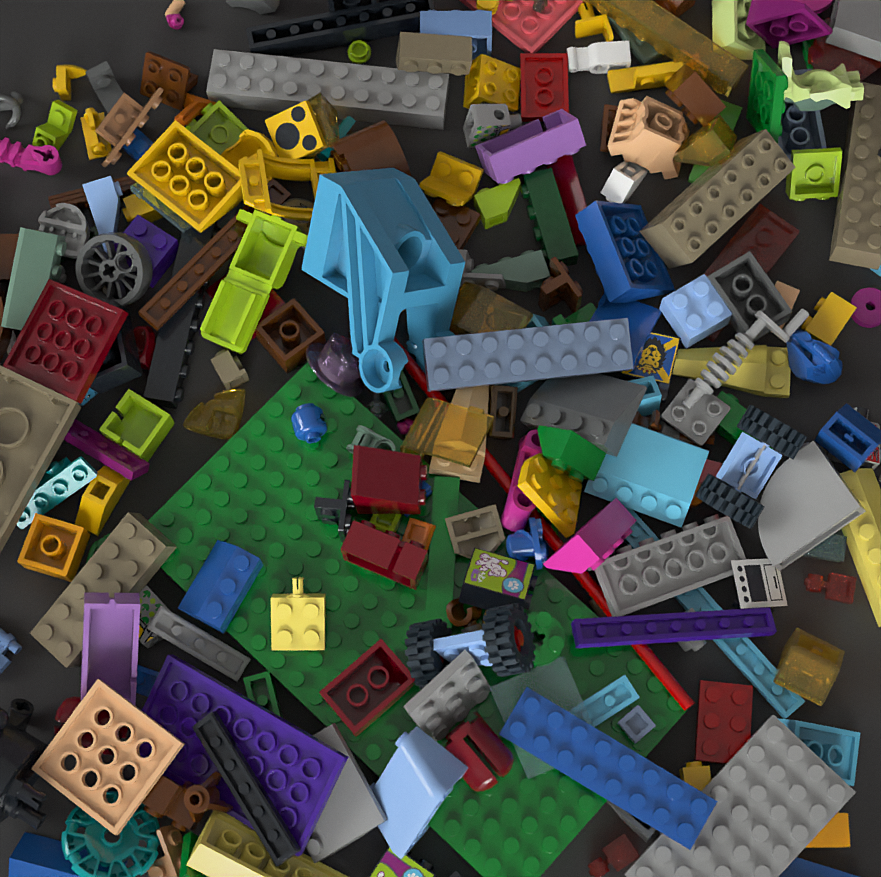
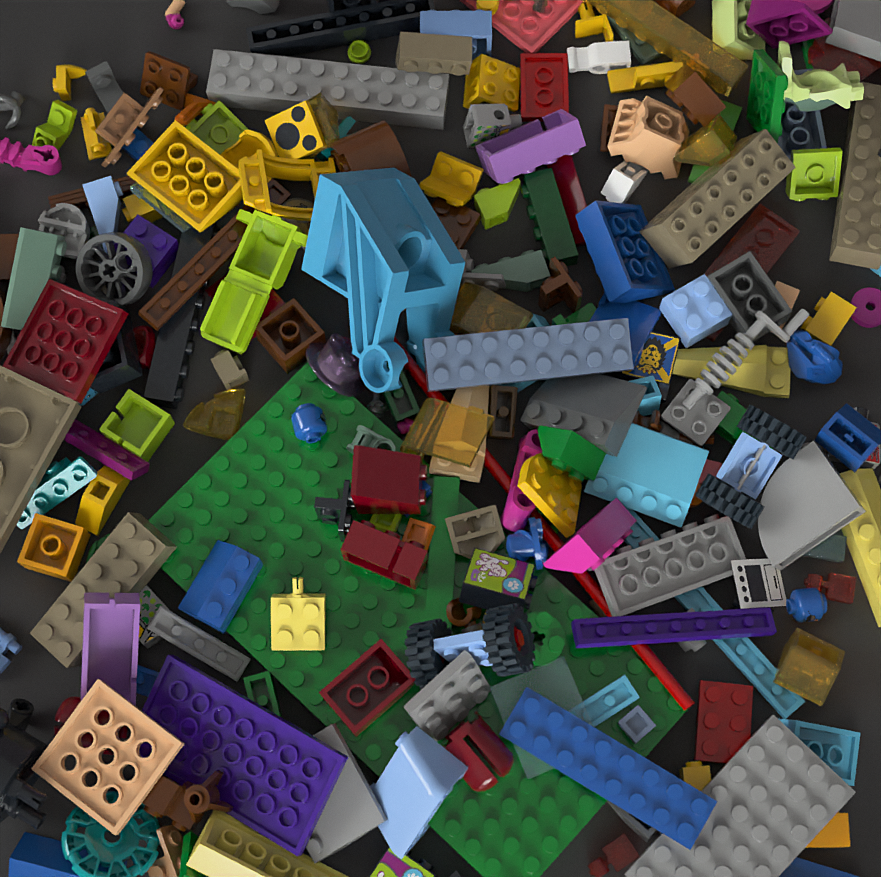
(246, 788): black tile -> none
(806, 604): none -> blue head

